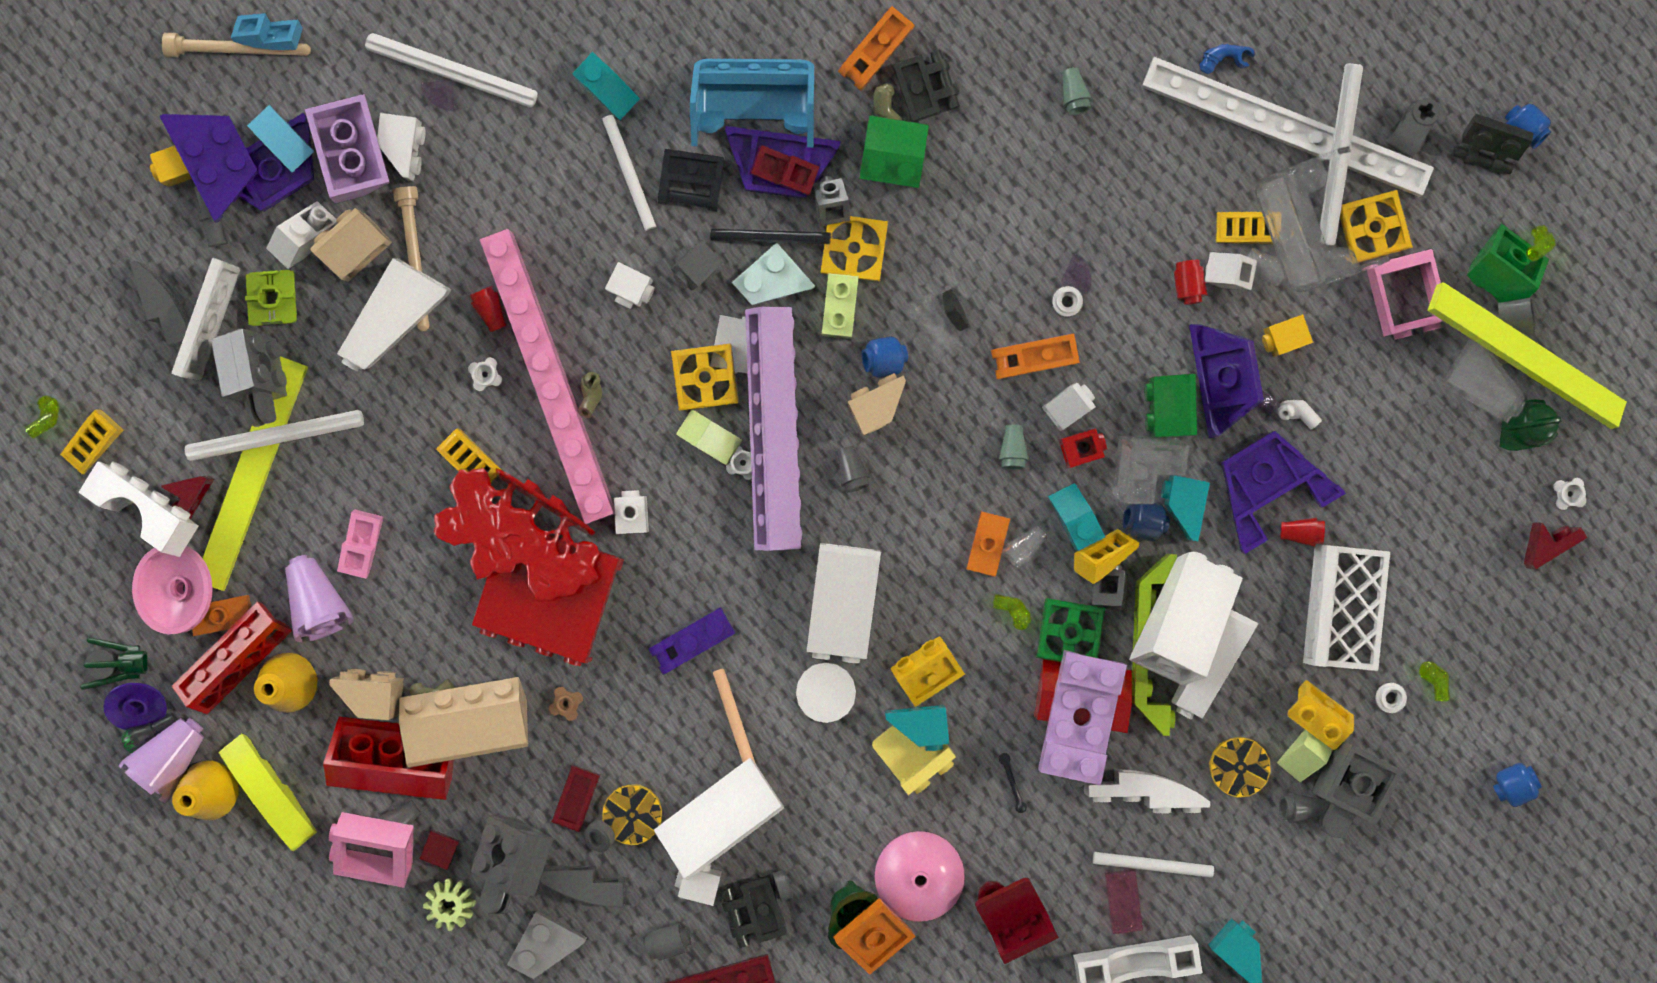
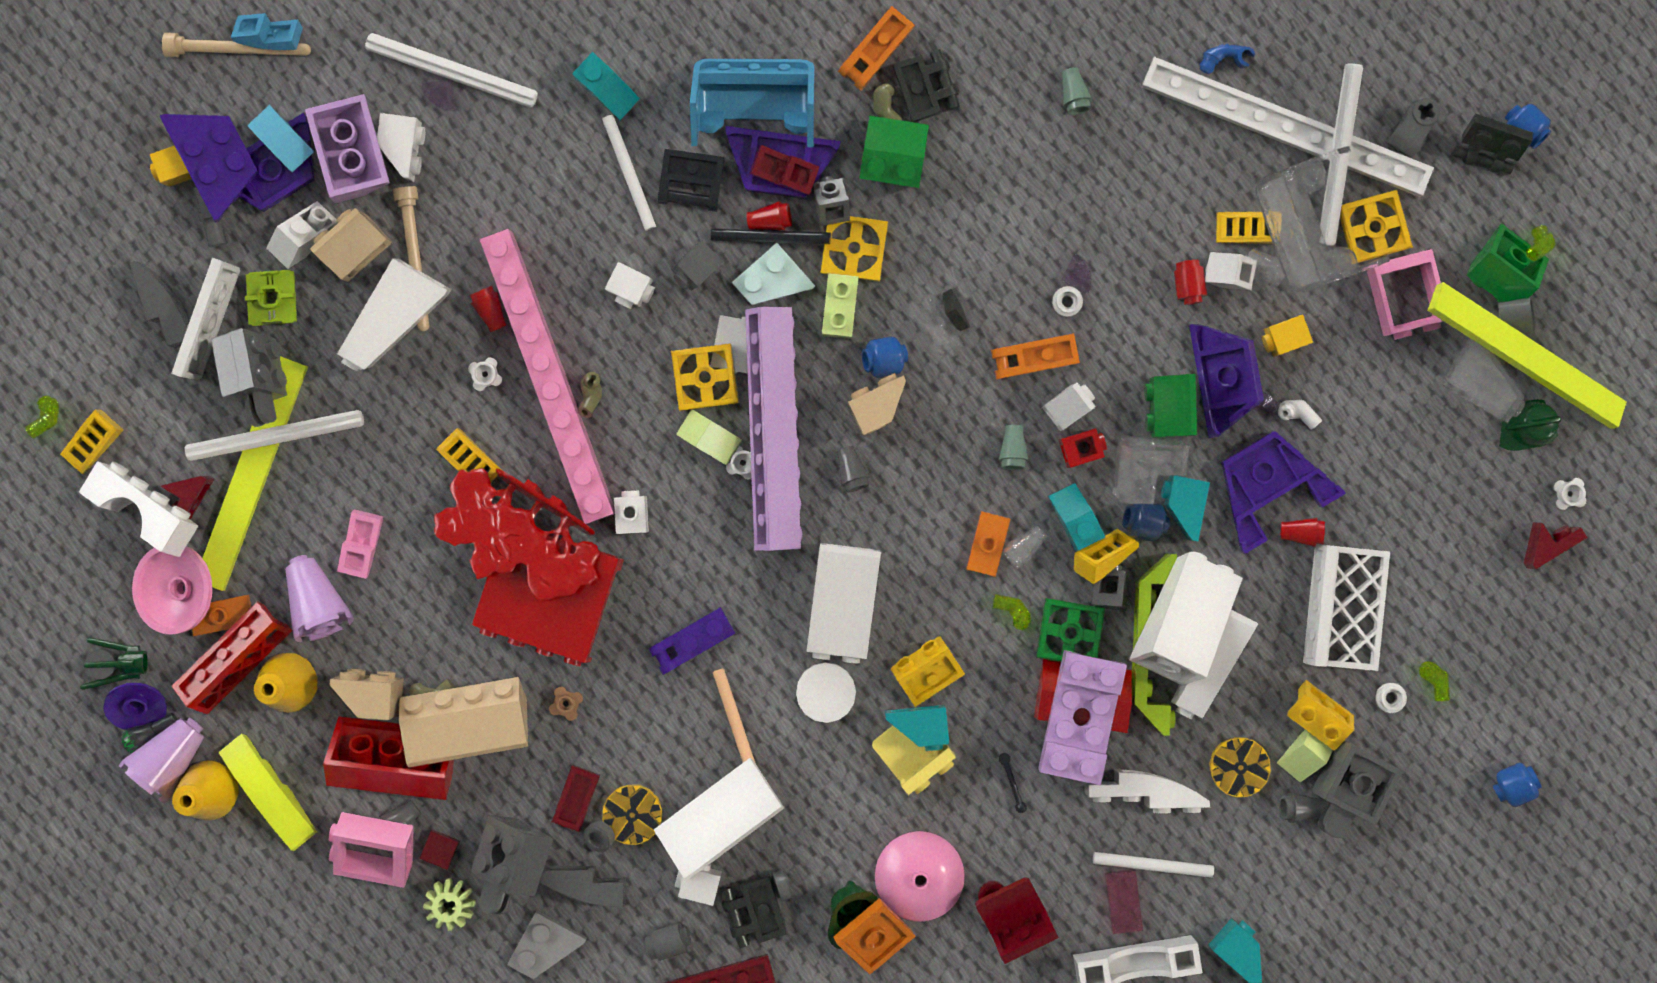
(771, 217): none -> red cone

